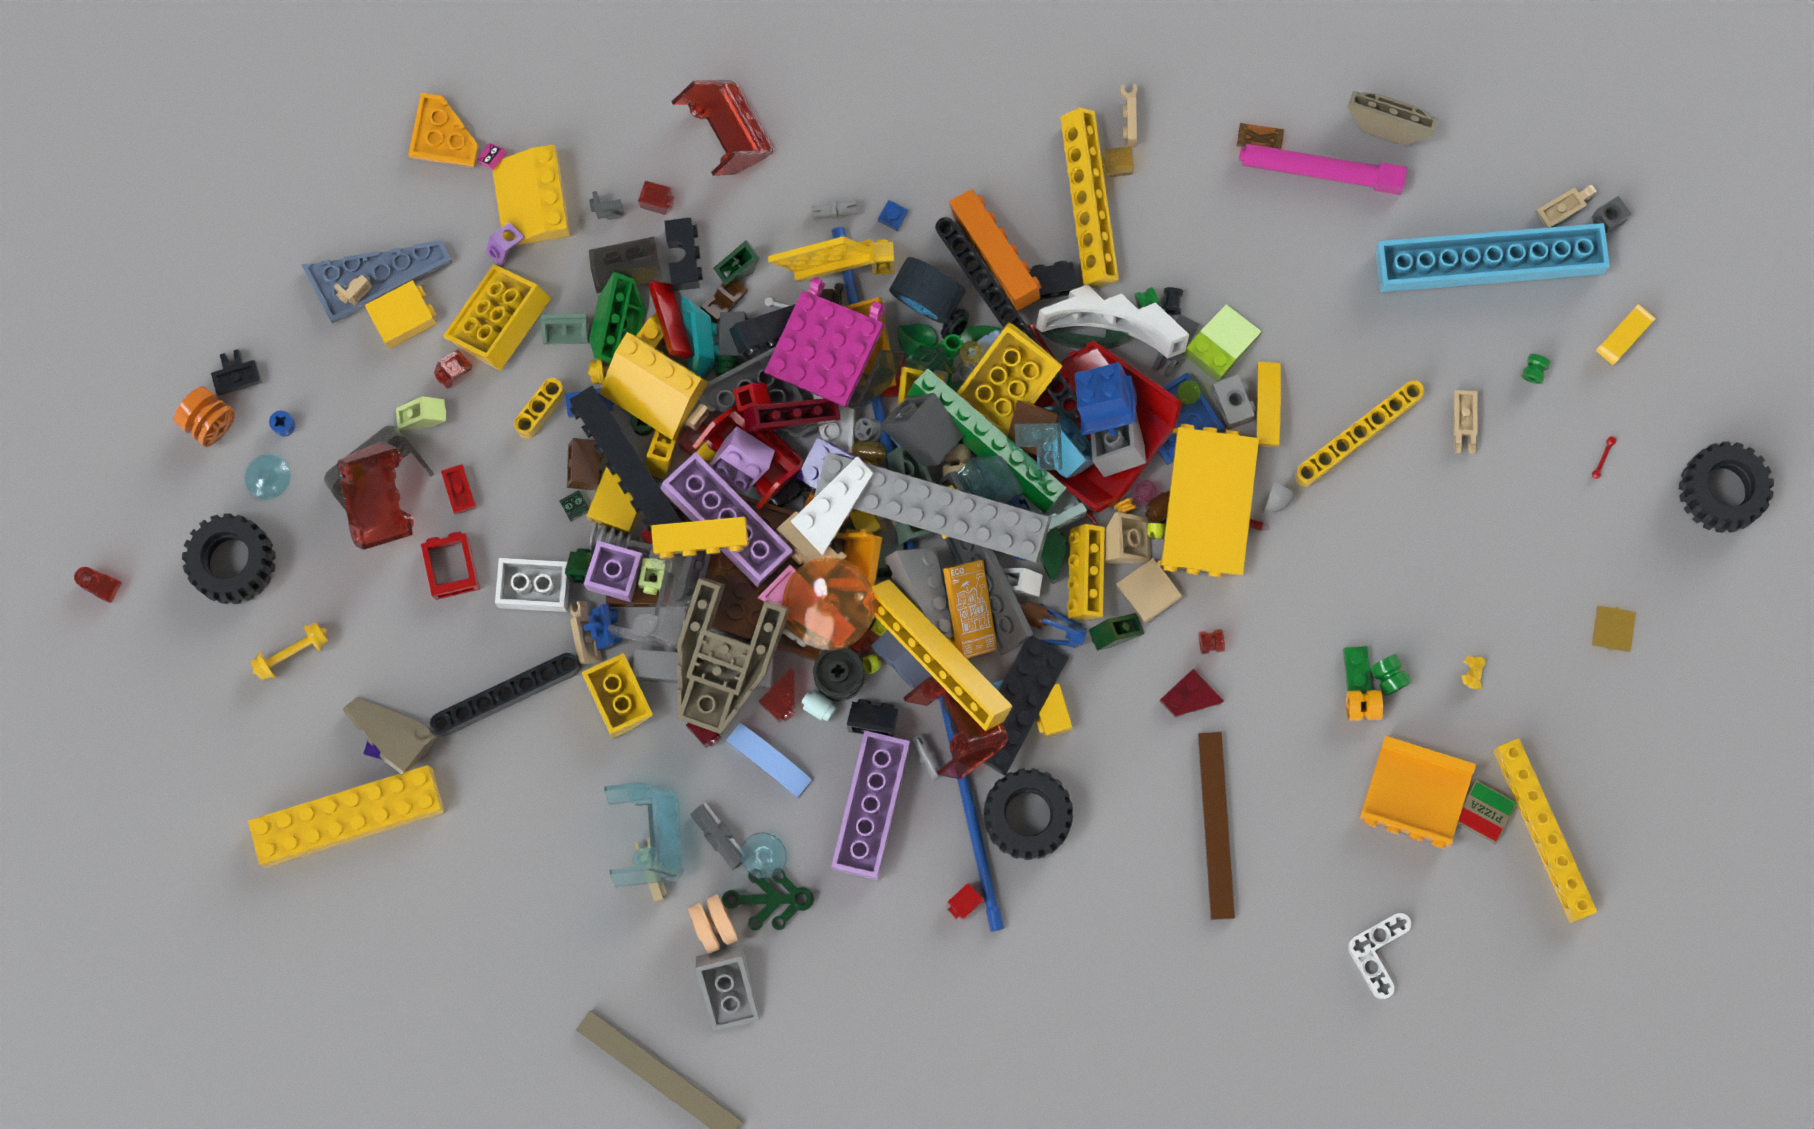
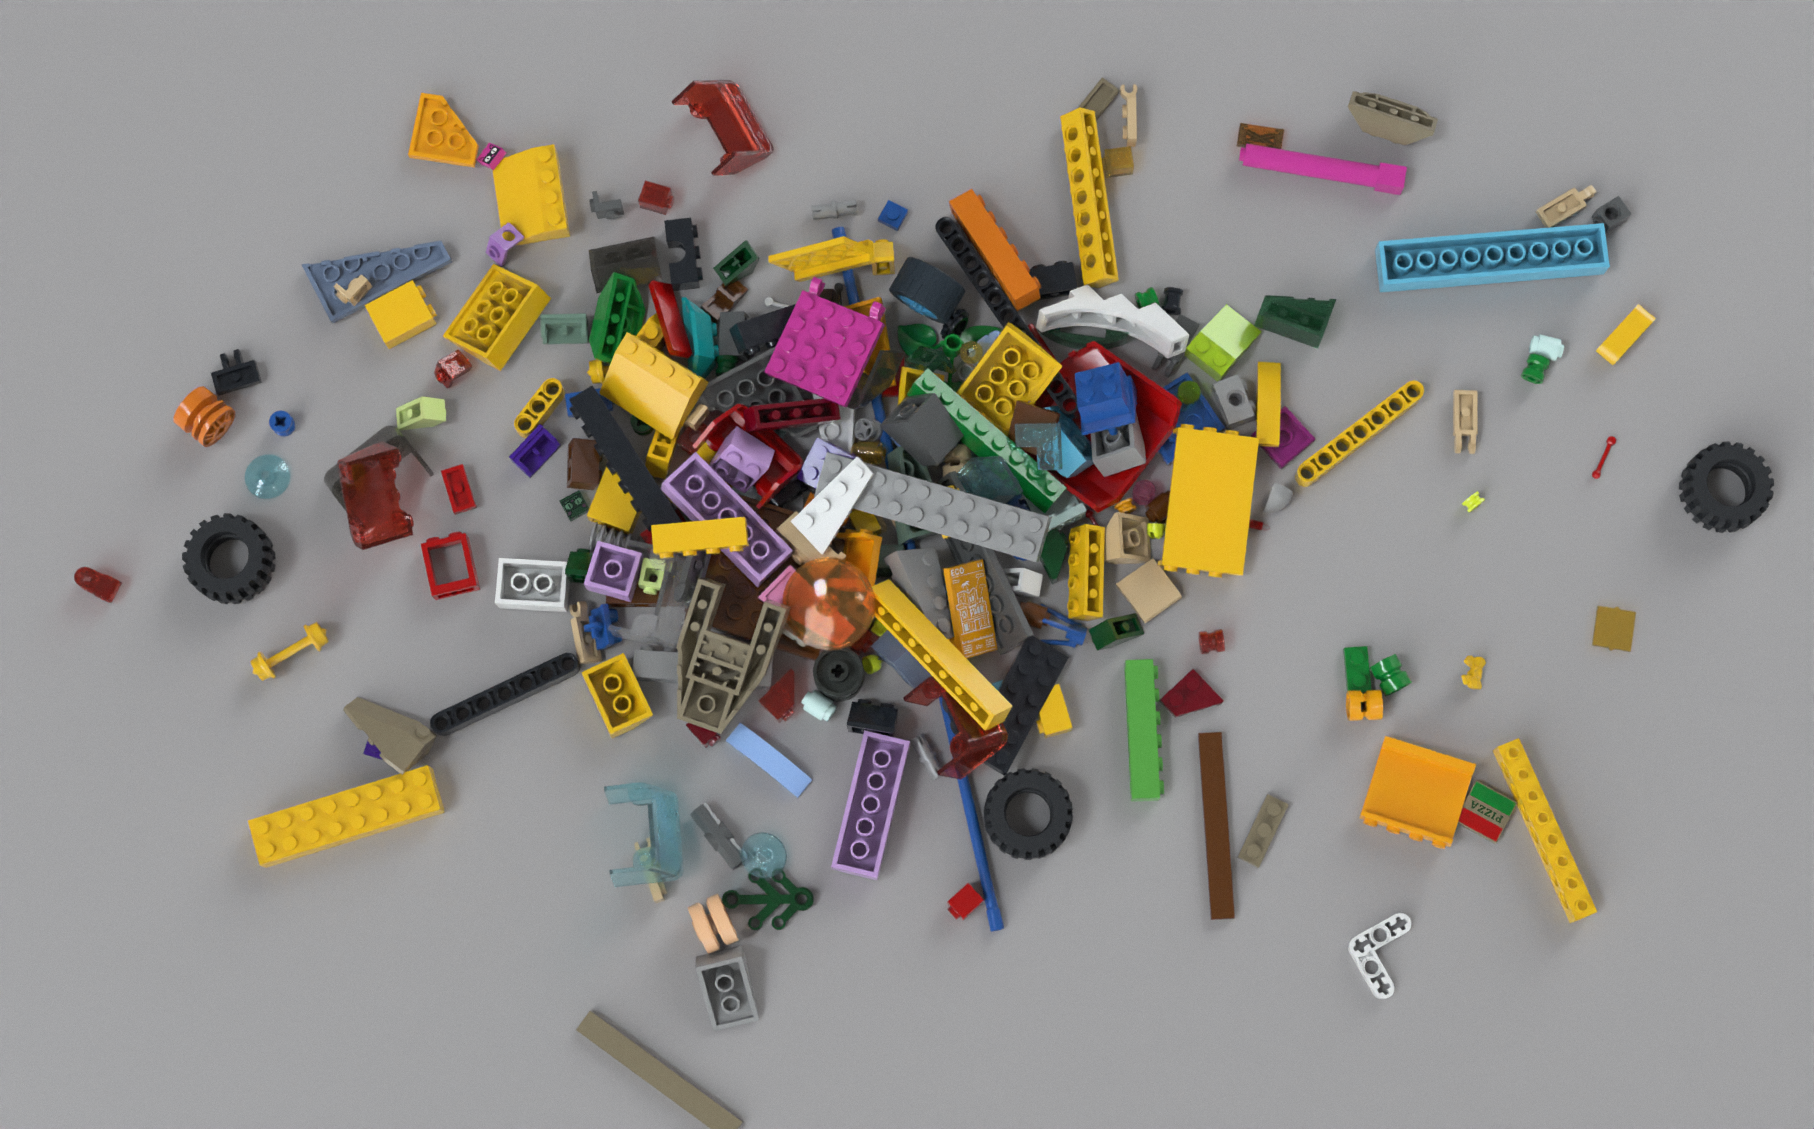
(534, 451): none -> dark purple hinge
(751, 395): red brick -> none
(1100, 97): none -> dark tan tile
(1142, 730): none -> bright green brick
(1262, 831): none -> dark tan plate
(1293, 439): none -> magenta tile
(1295, 318): none -> clear green wedge
(1473, 501): none -> neon yellow bush
(1546, 346): none -> light aqua brick

